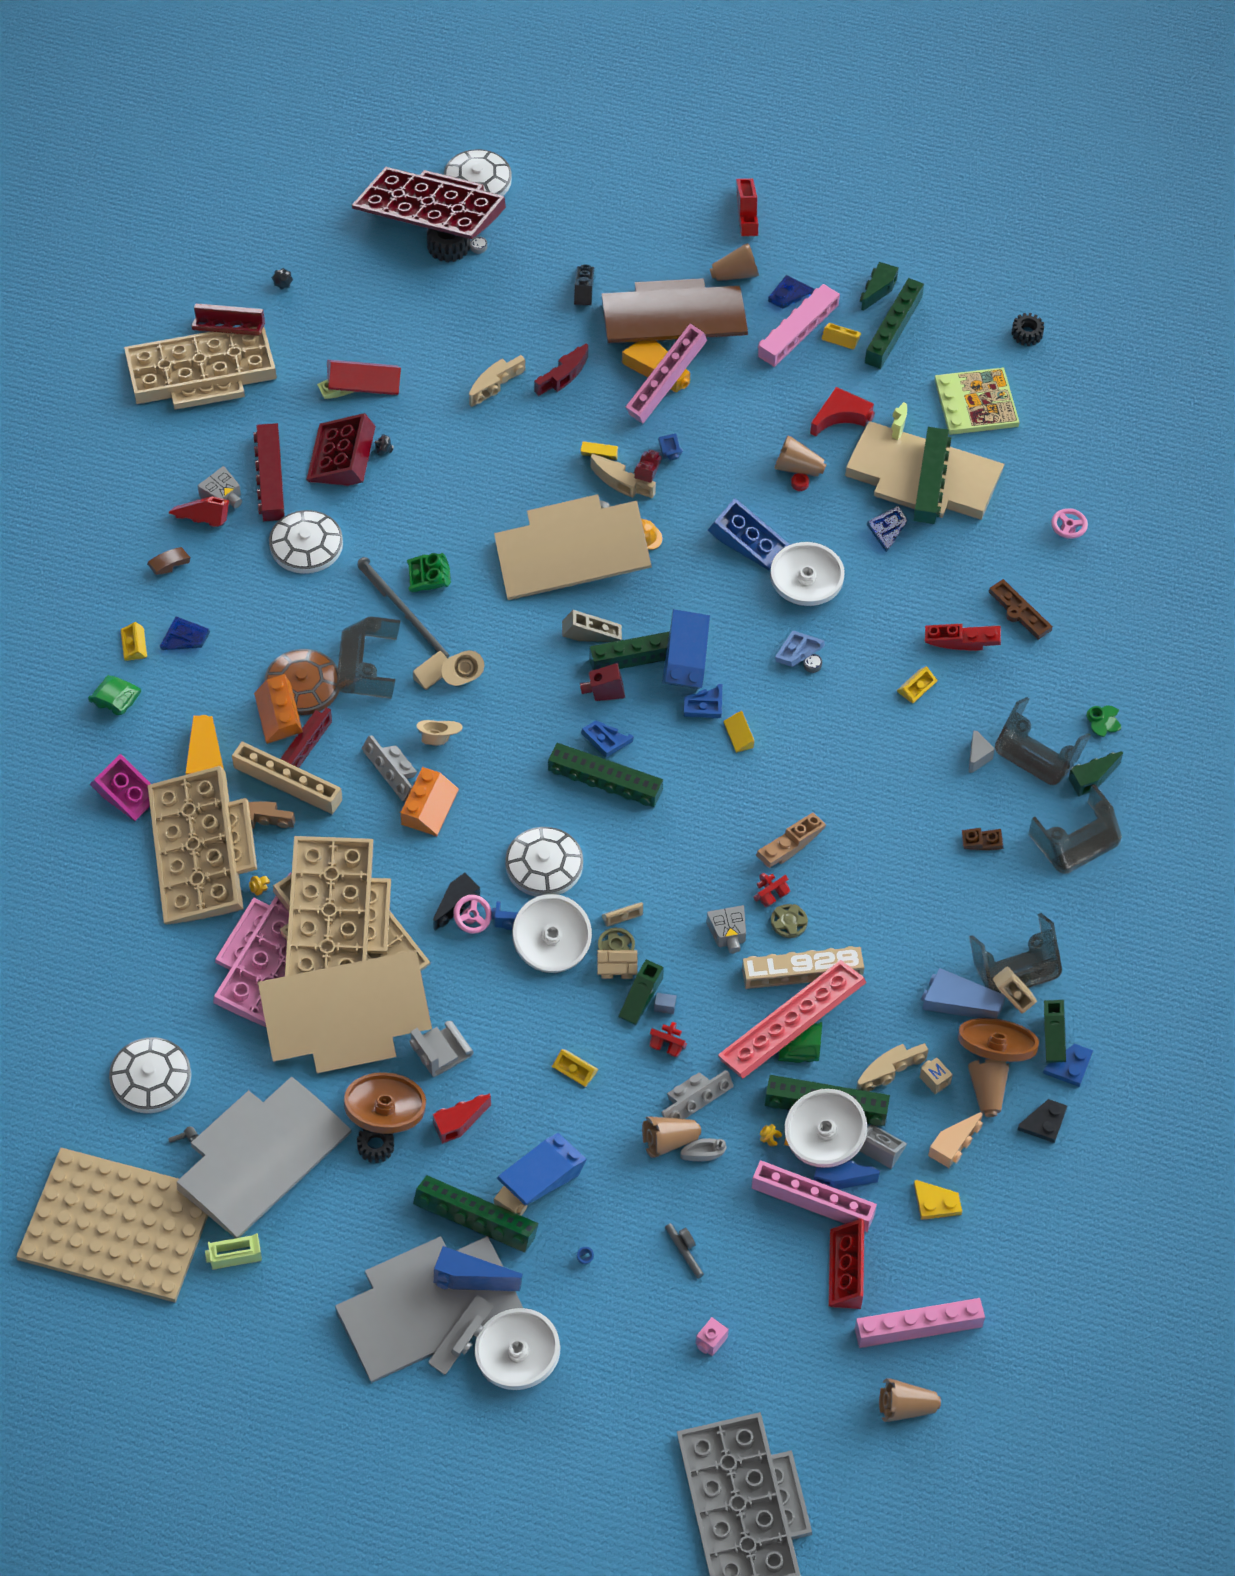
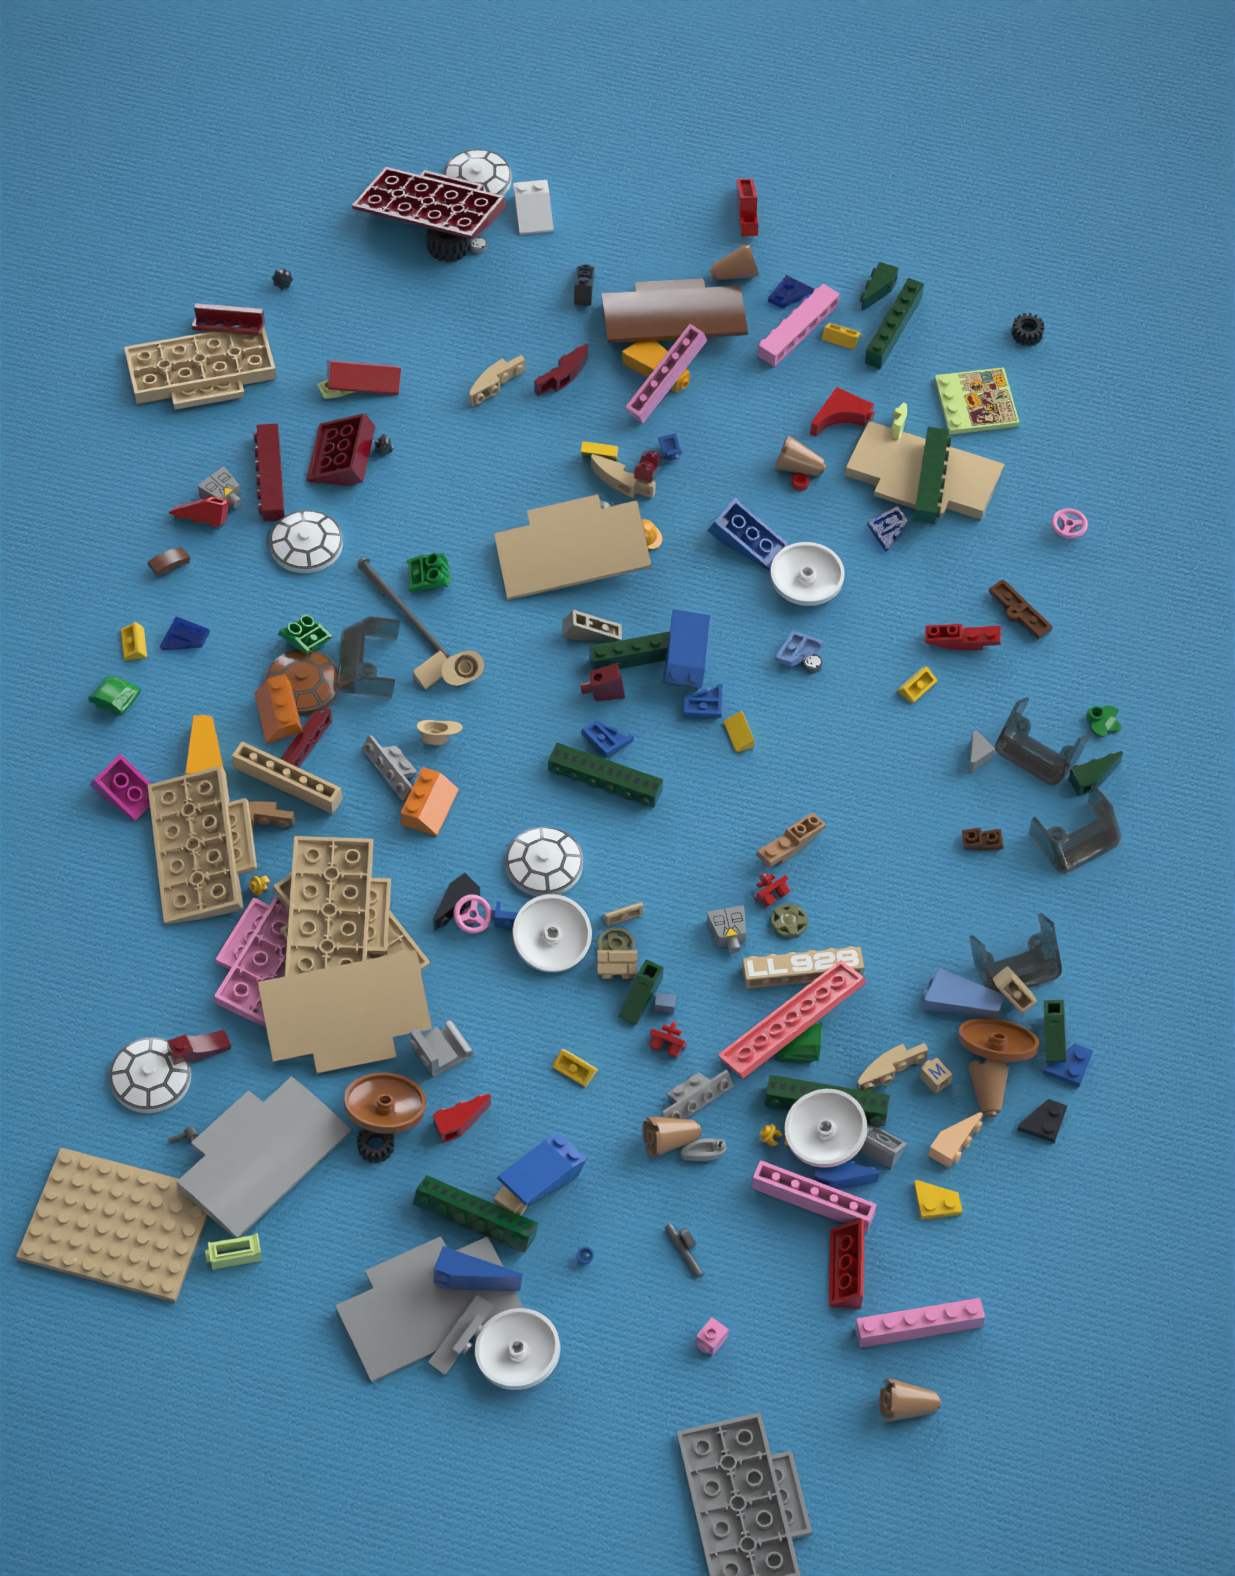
(197, 1047): none -> dark red slope
(305, 634): none -> green slope
(533, 207): none -> white slope

